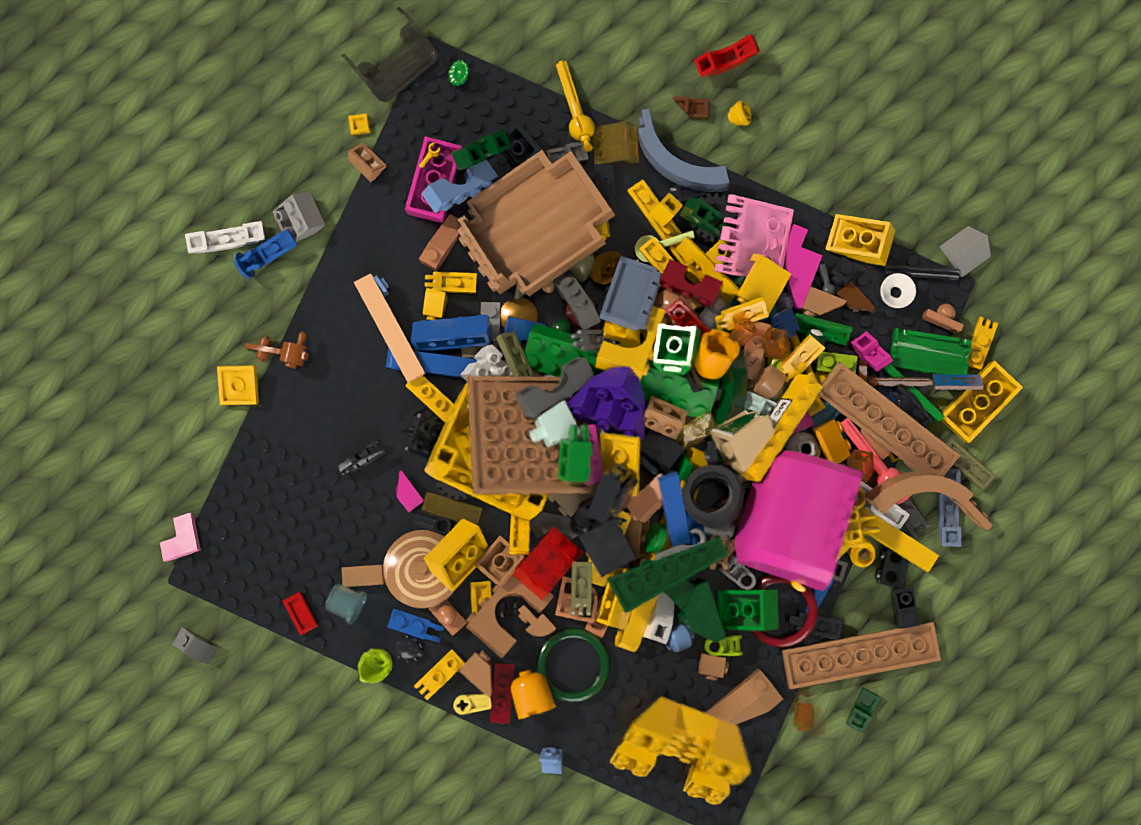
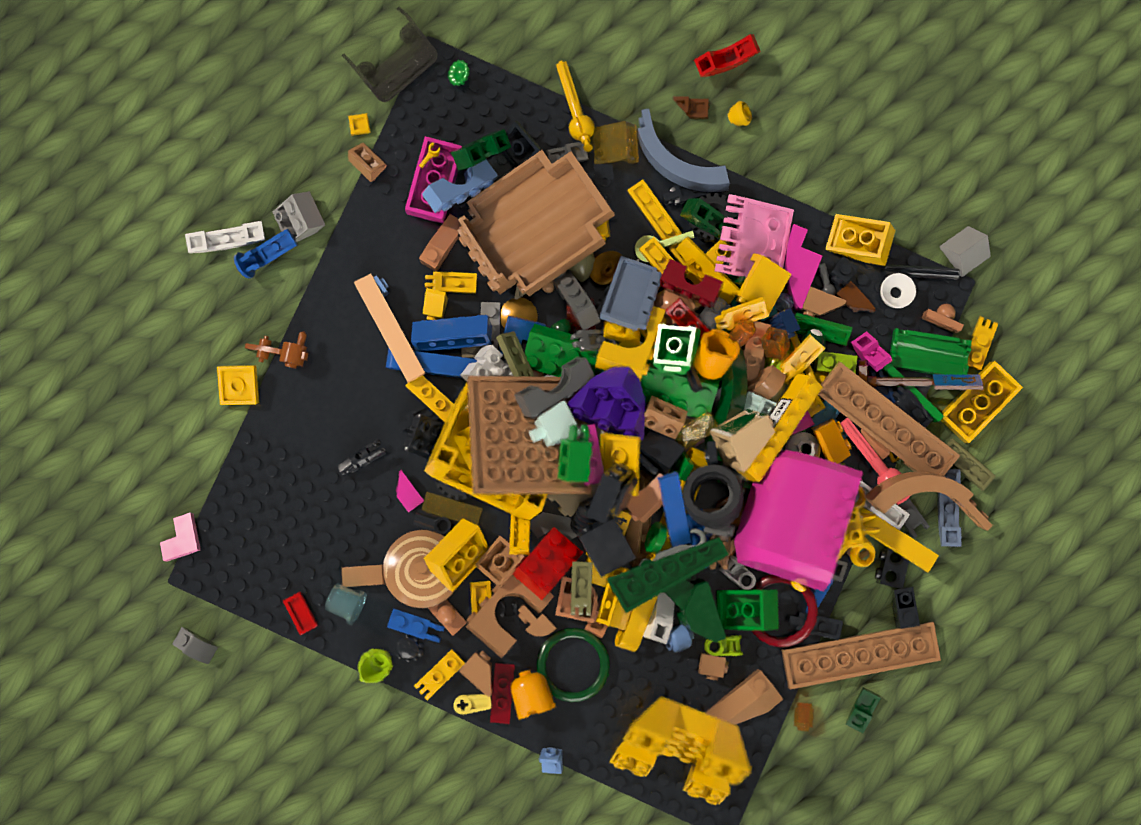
(666, 209): yellow brick -> none
(863, 462): clear orange brick -> none

